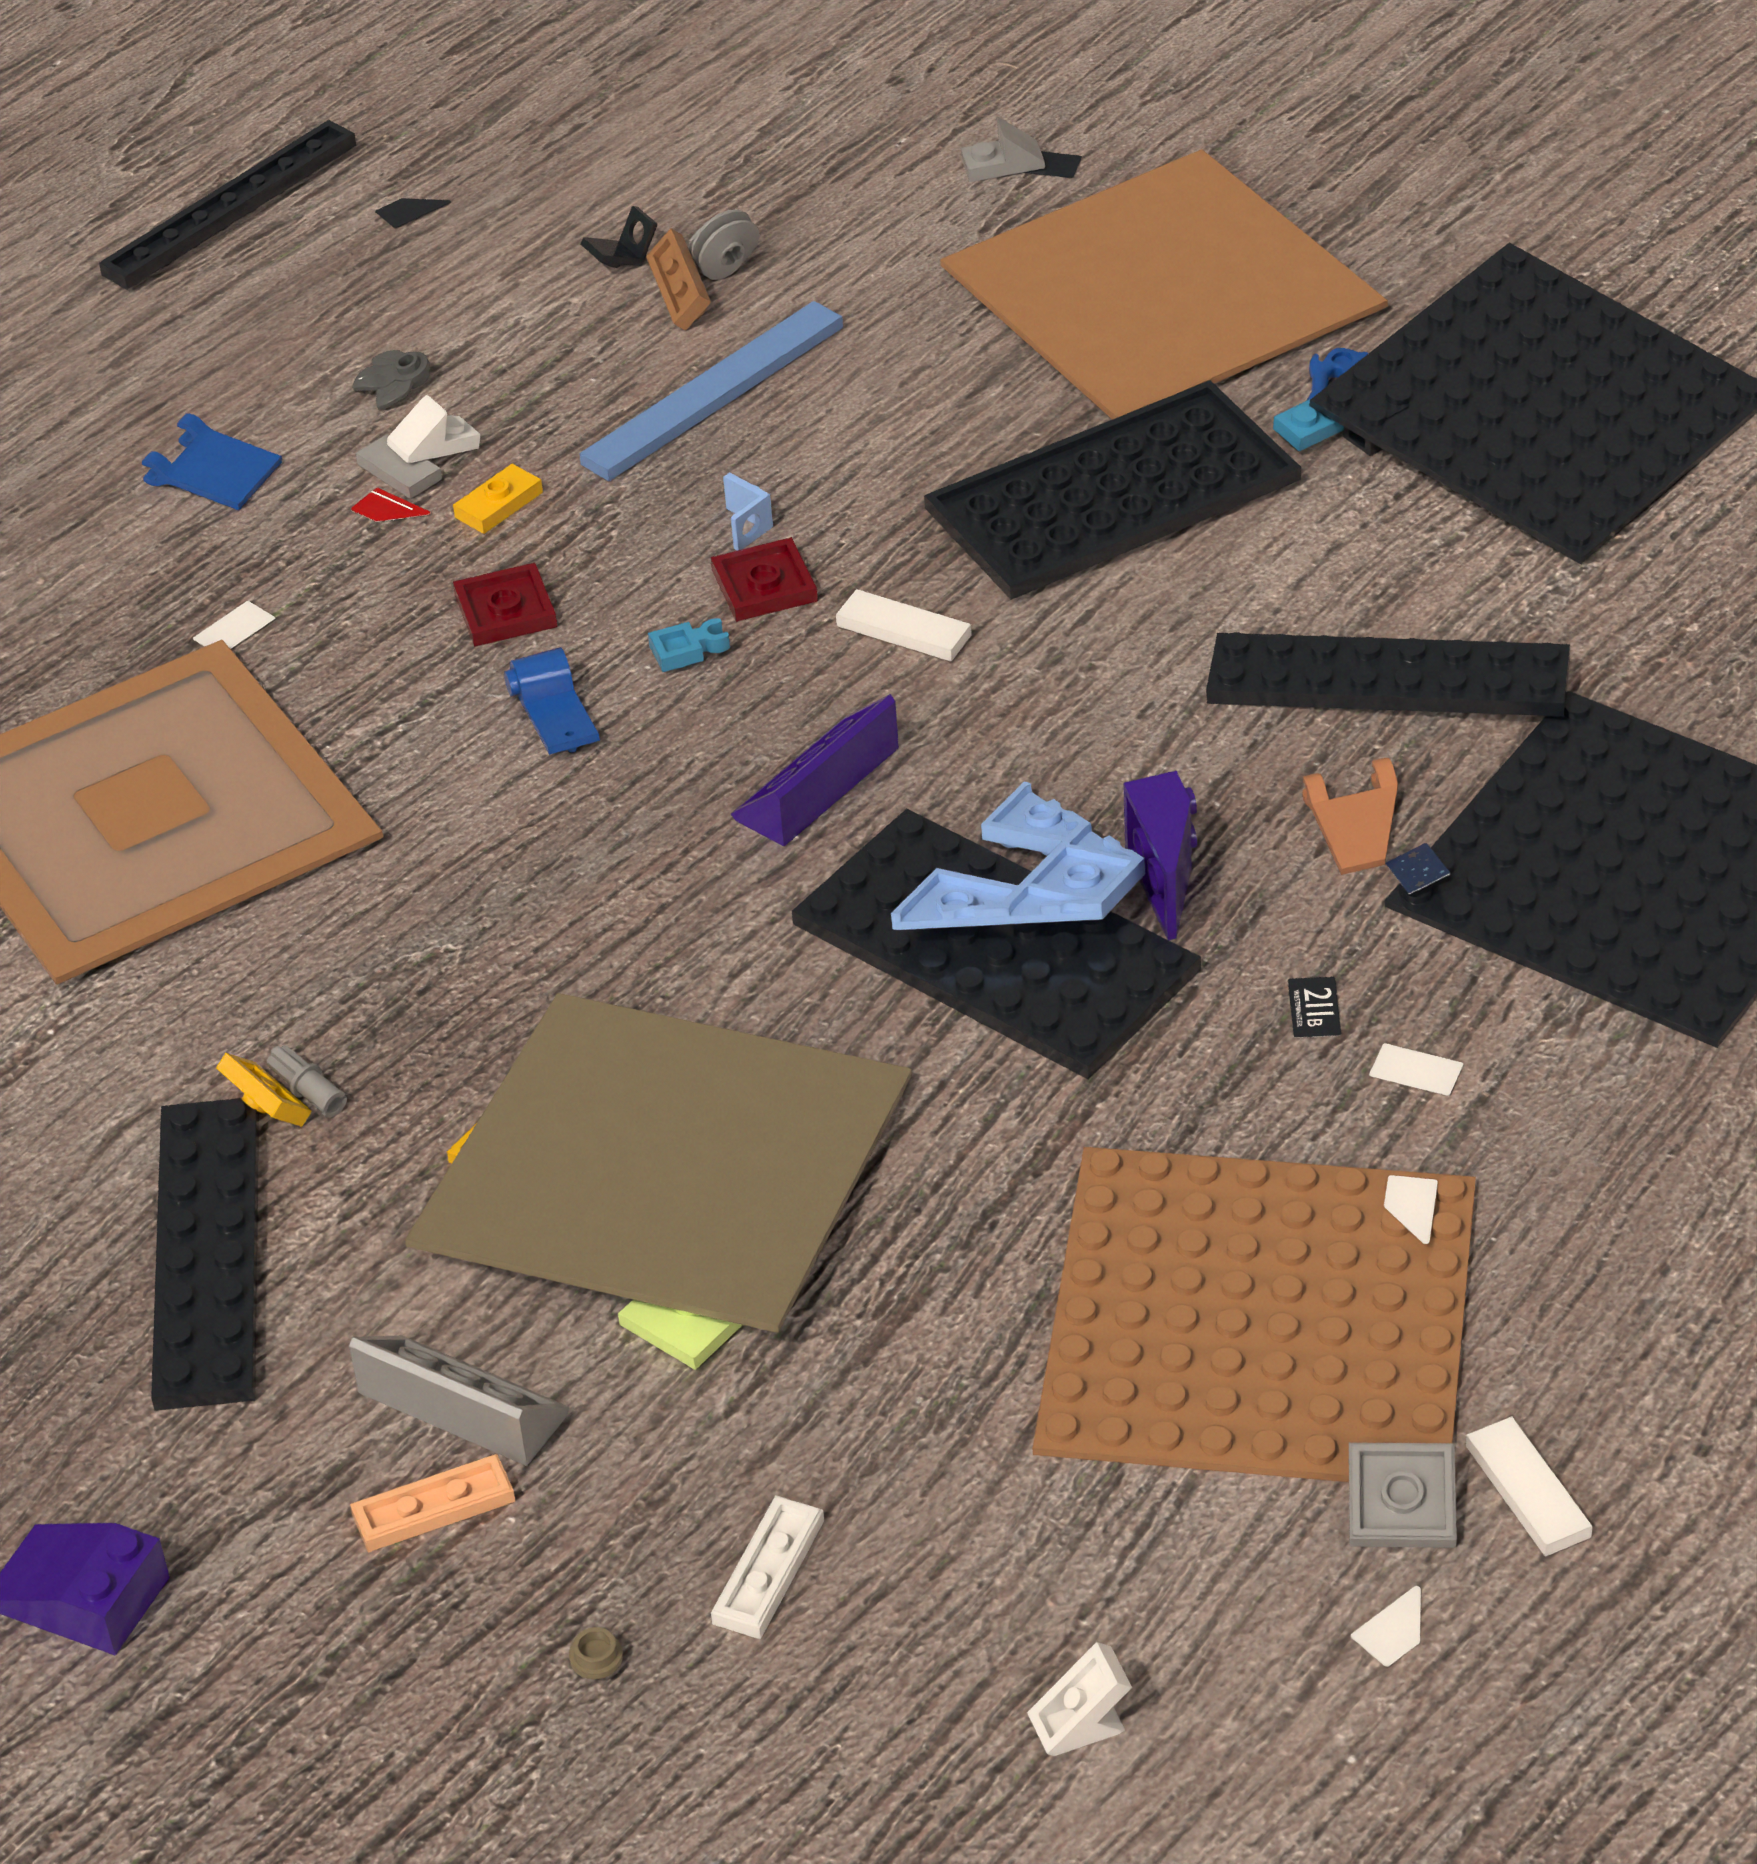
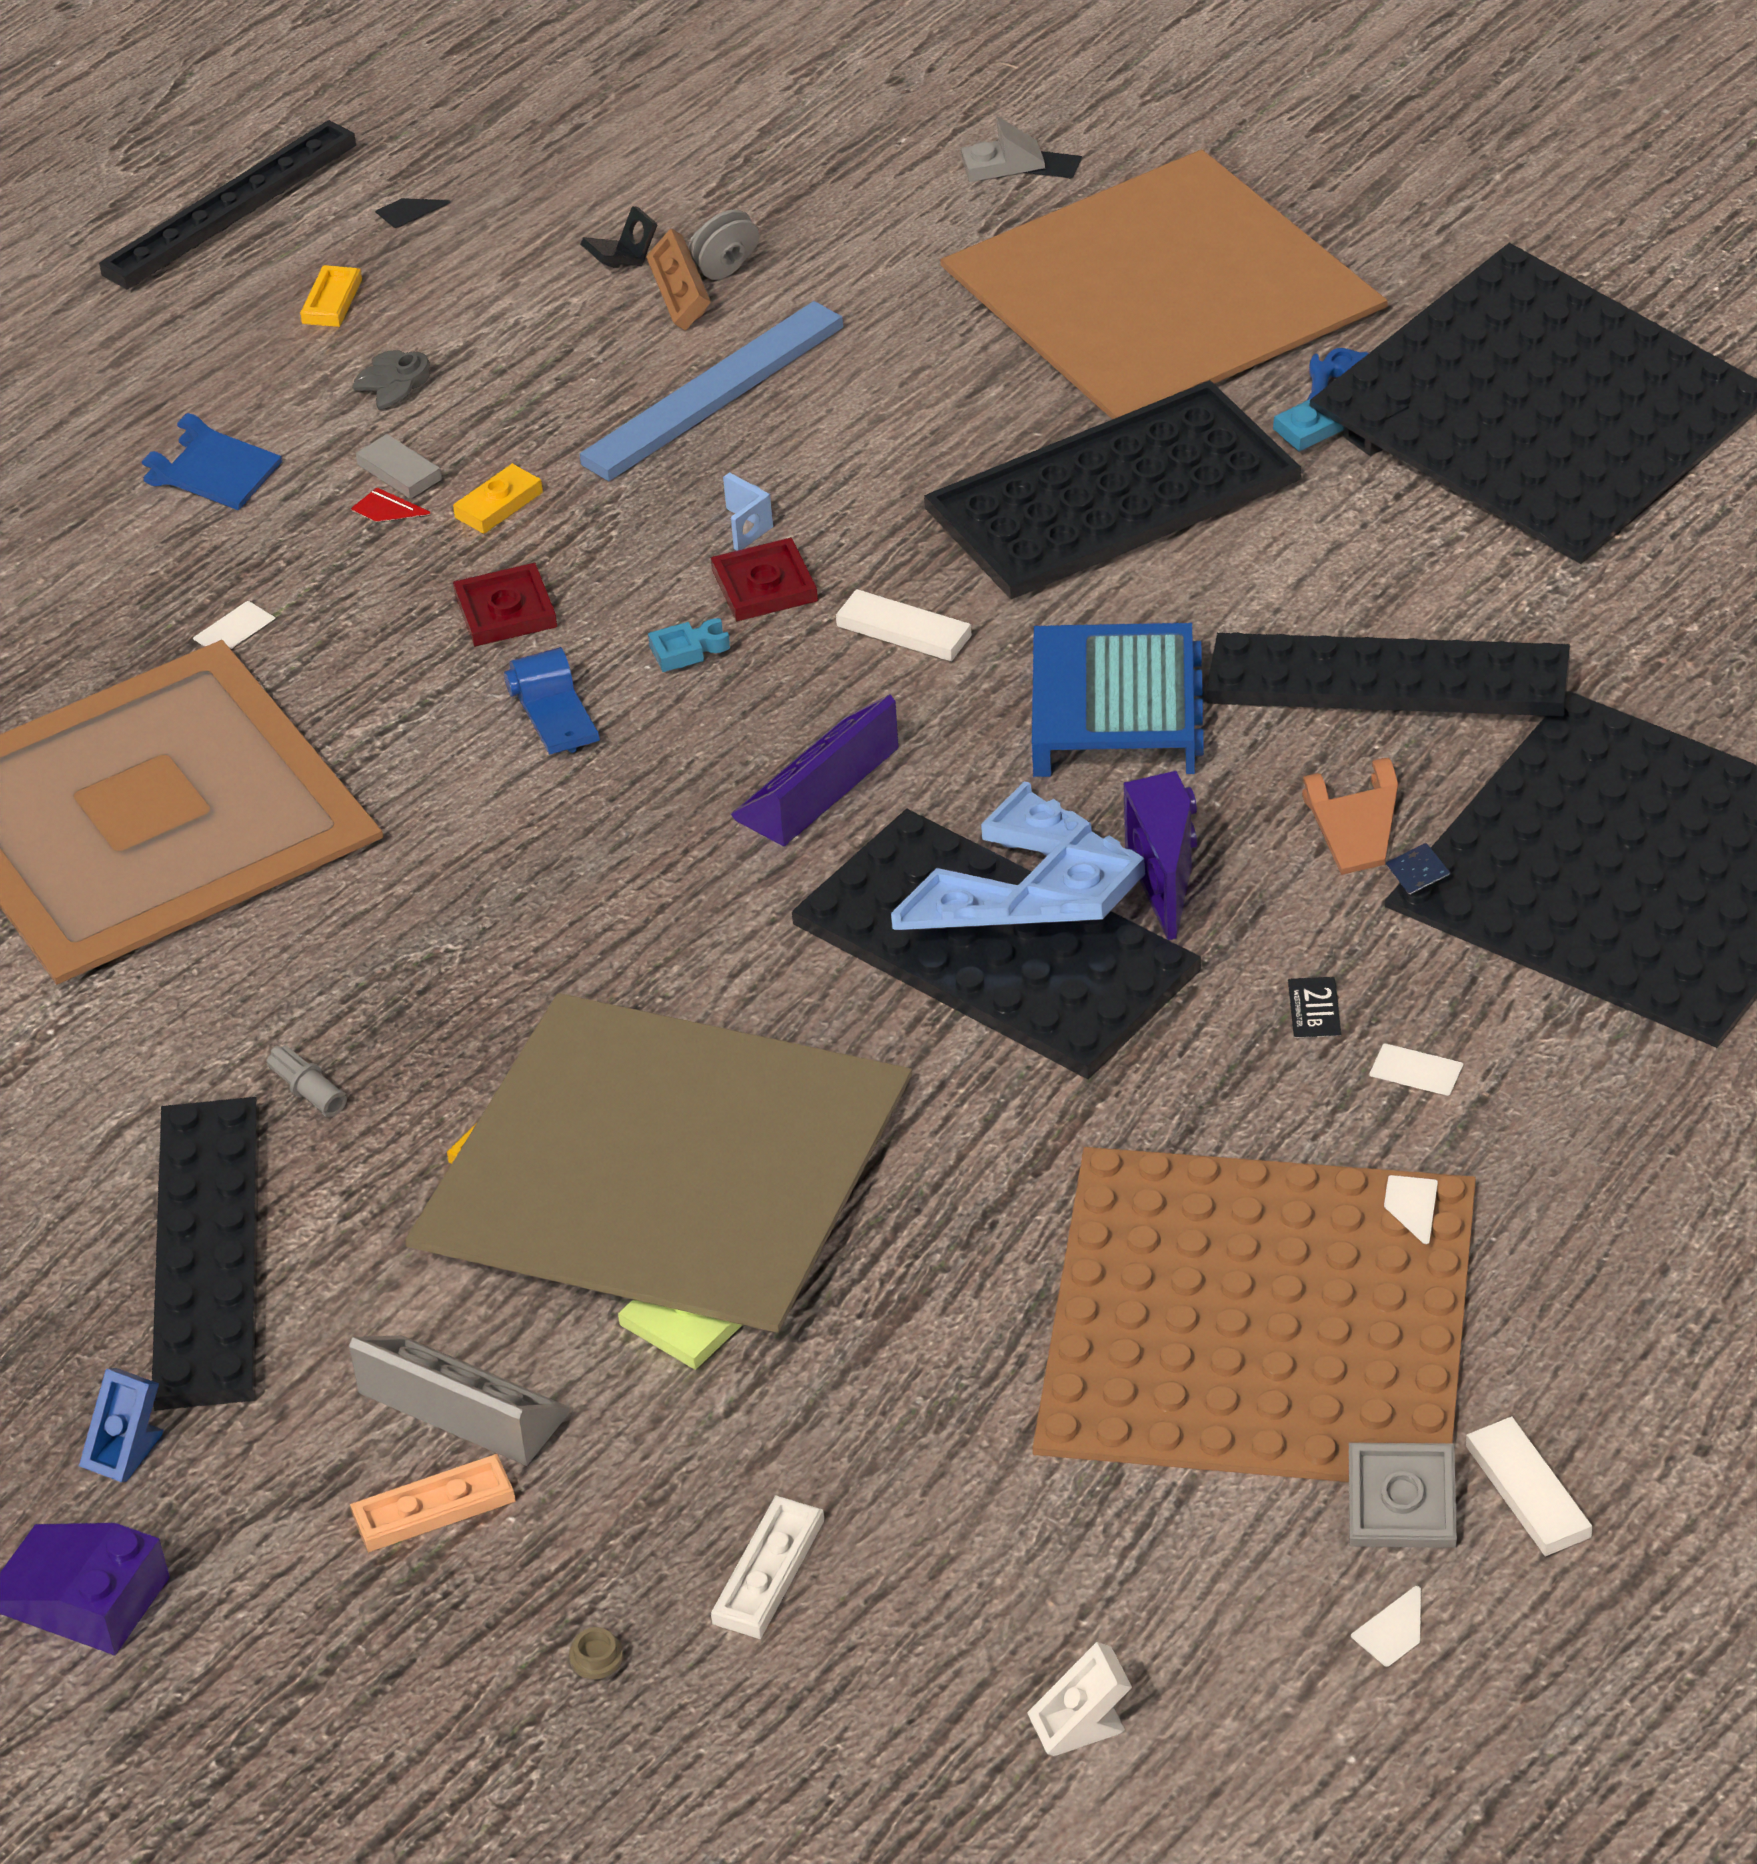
(120, 1427): none -> blue slope
(262, 1090): yellow plate -> none
(331, 296): none -> yellow tile
(431, 433): white slope -> none
(1115, 689): none -> panel

